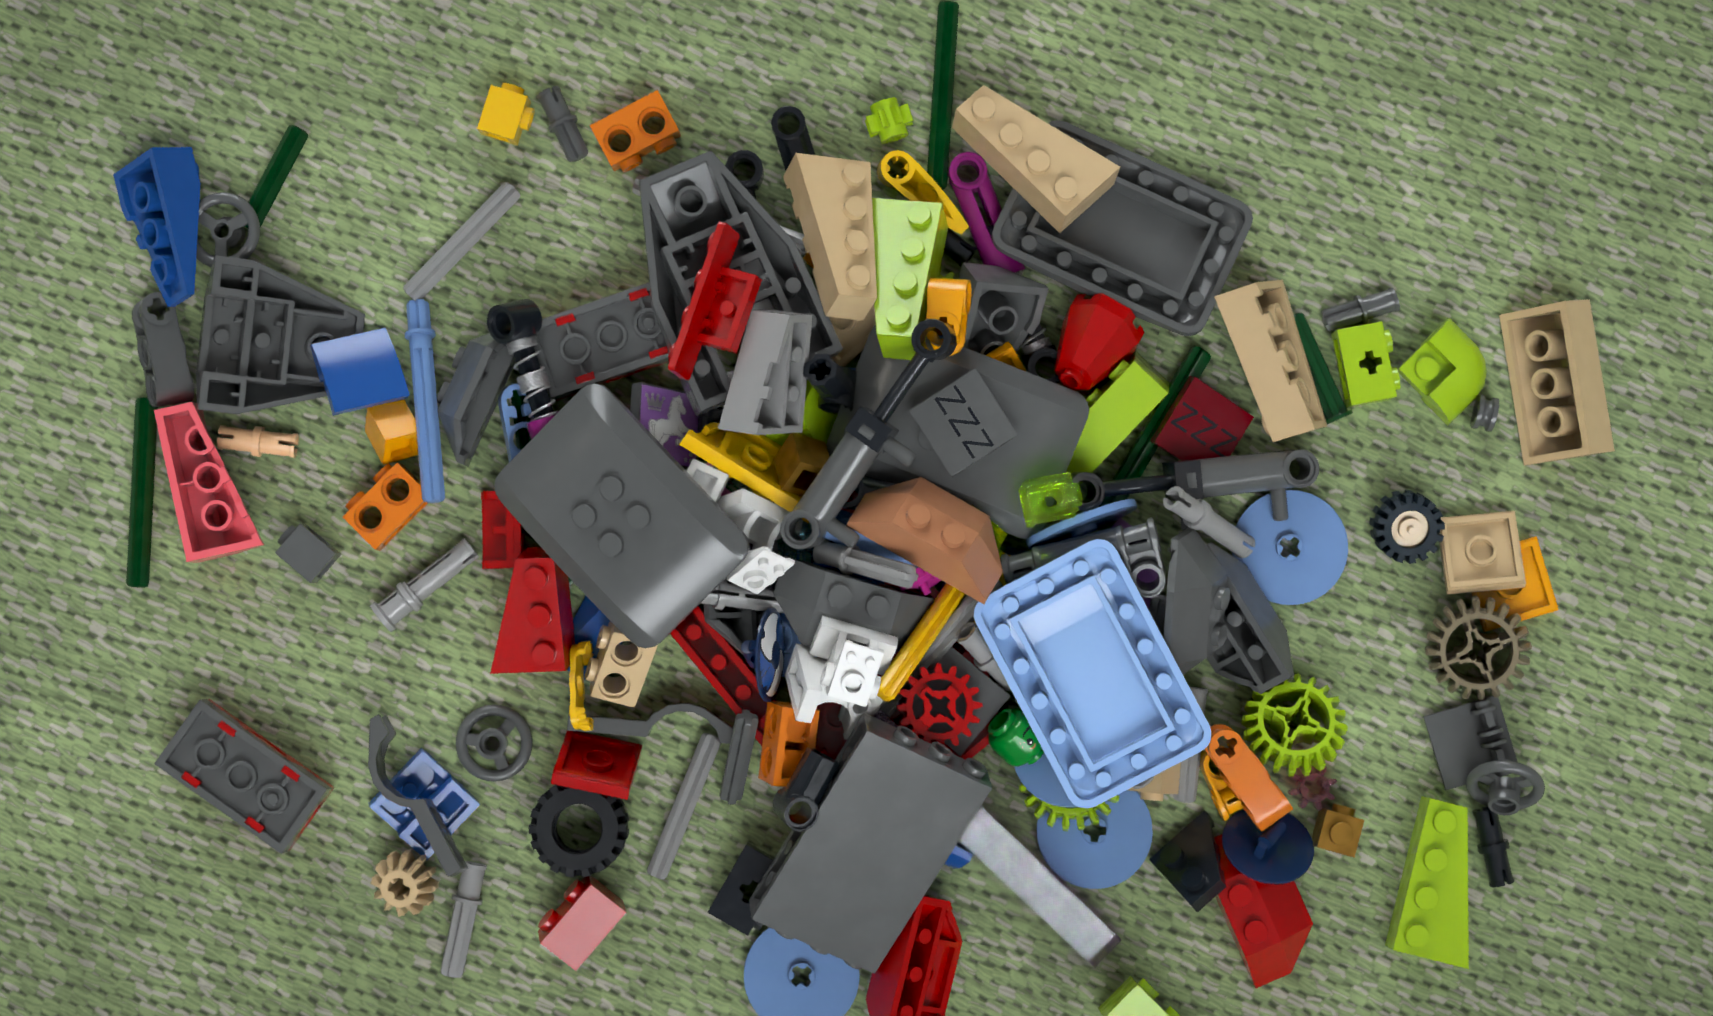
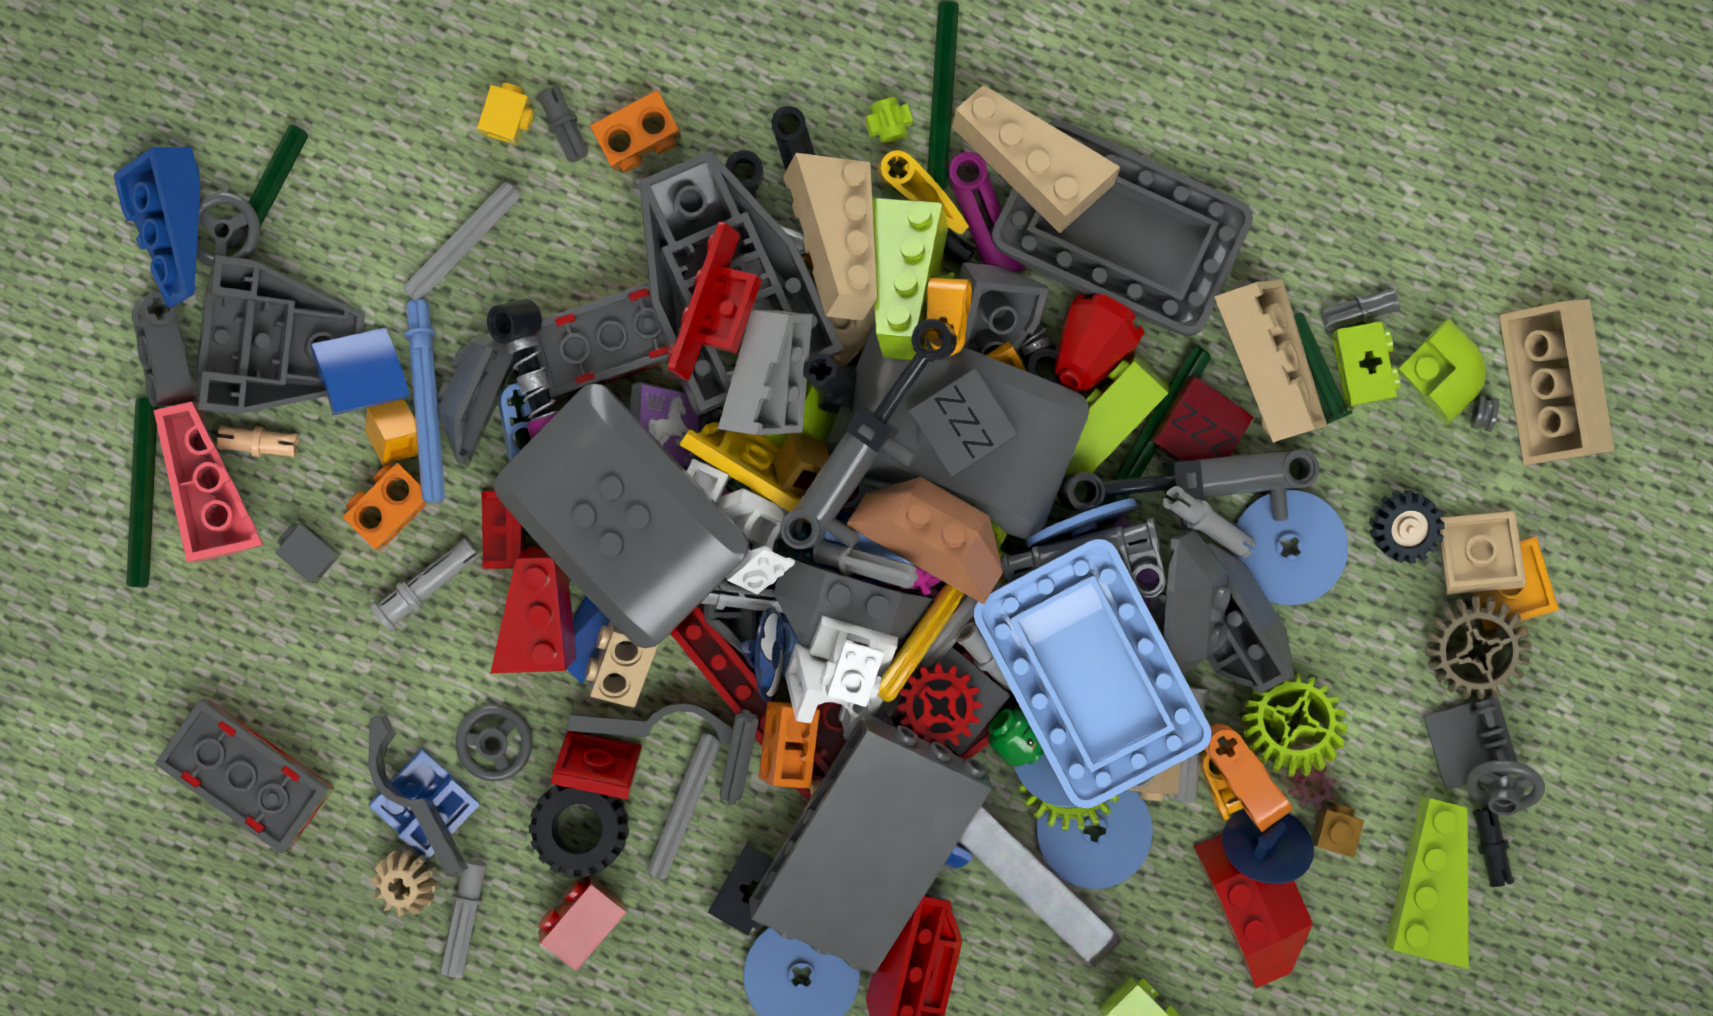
(579, 657): yellow piece -> none
(805, 785): black piece -> none
(1058, 486): clear neon green brick -> none
(1192, 862): black wing -> none

